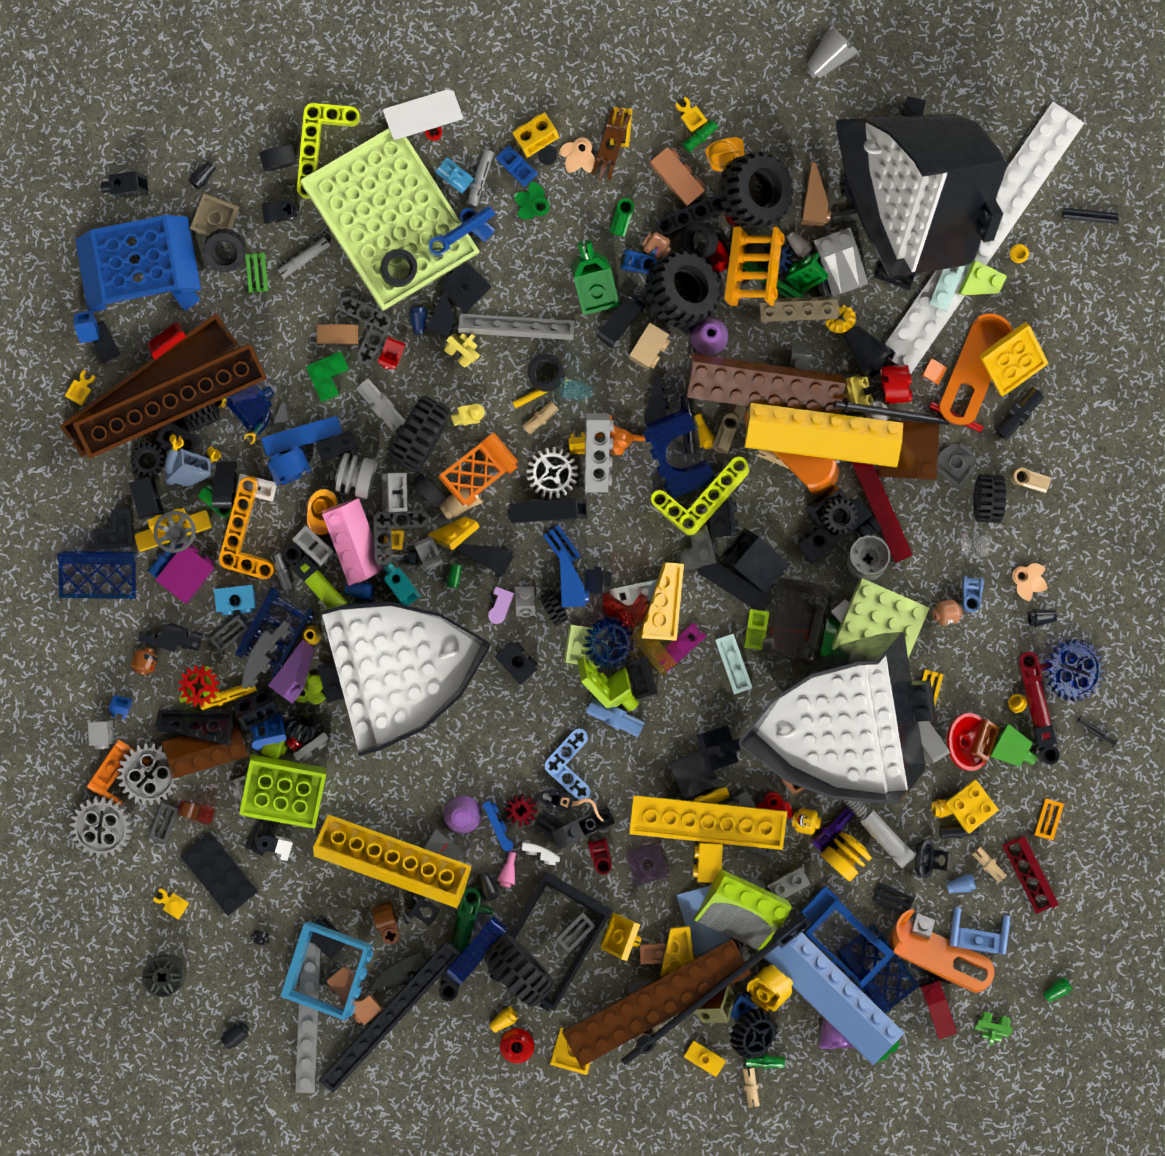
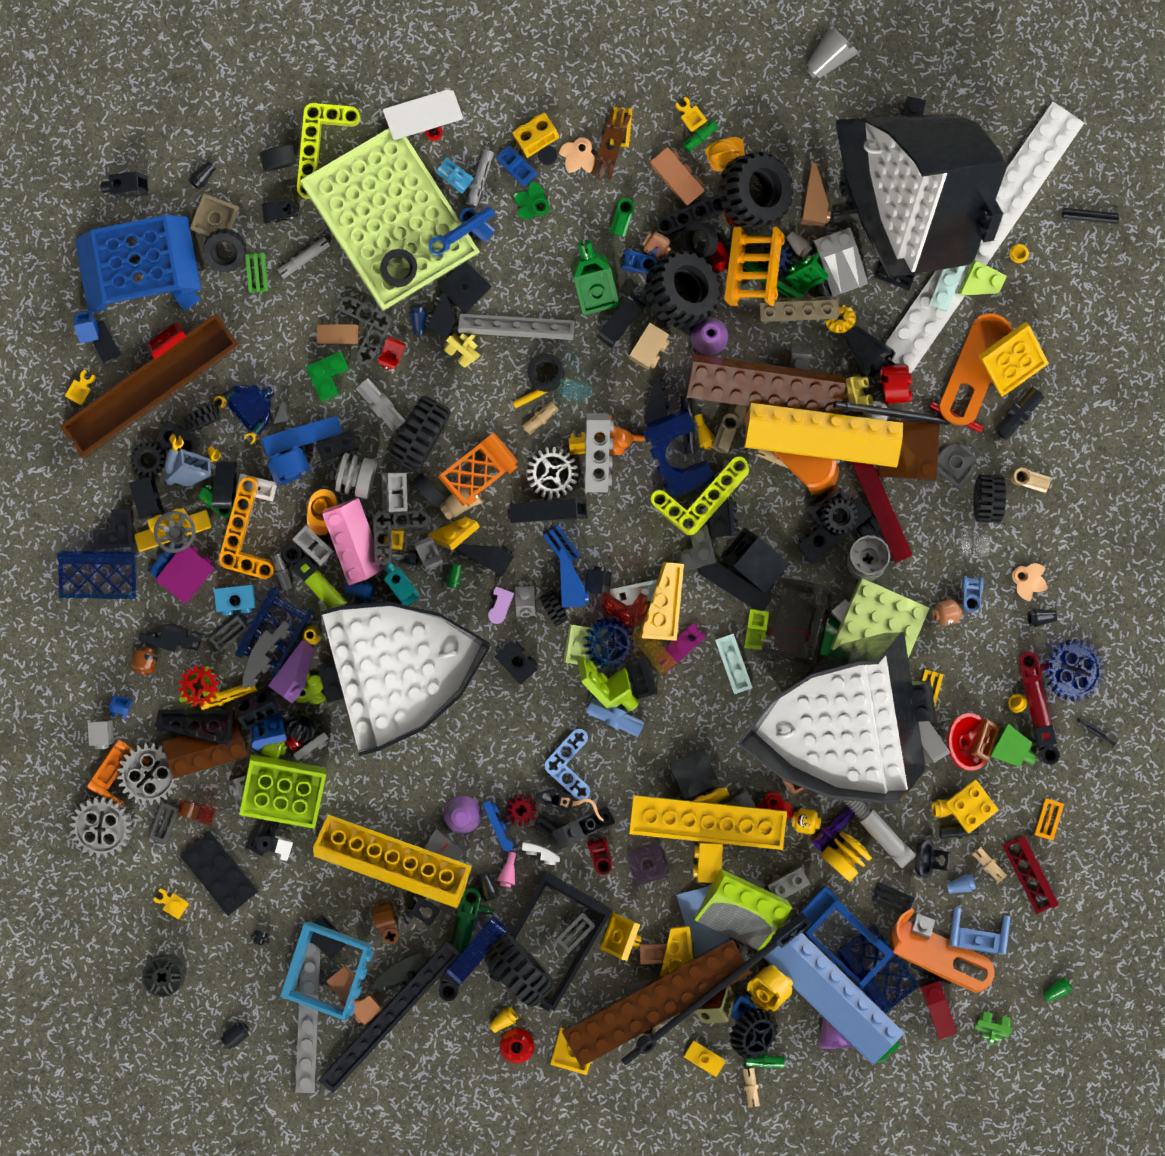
(169, 400): reddish brown brick -> none
(468, 415): light yellow hips -> none
(718, 748): black bracket -> none
(934, 371): slope -> none

